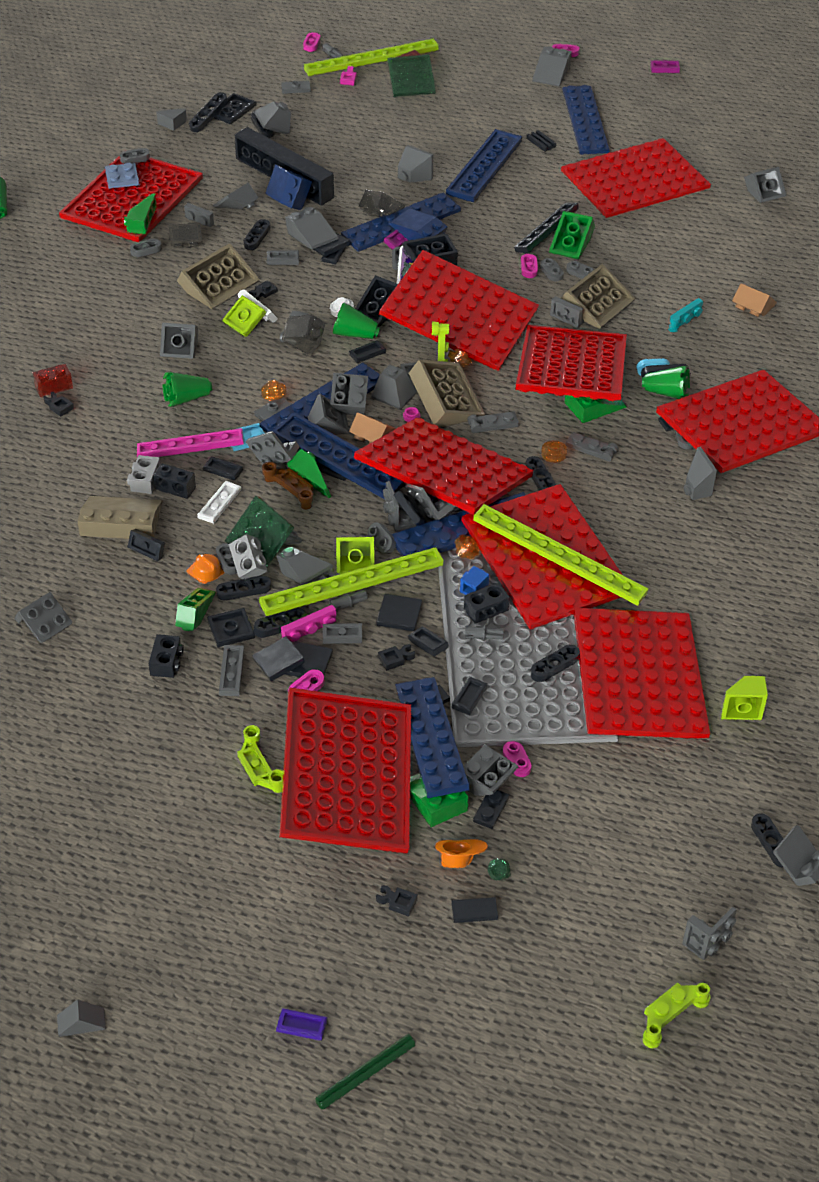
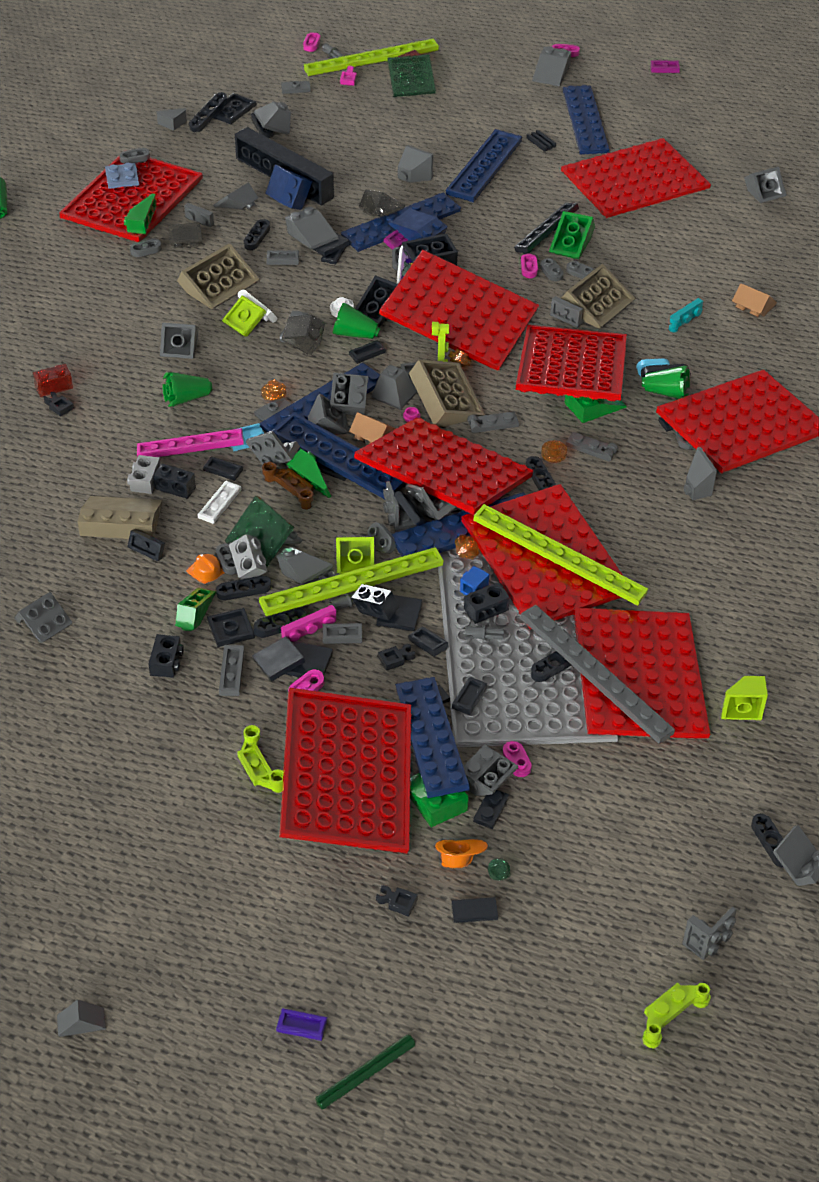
(264, 289): black plate -> none
(375, 602): none -> black brick
(598, 674): none -> dark grey plate

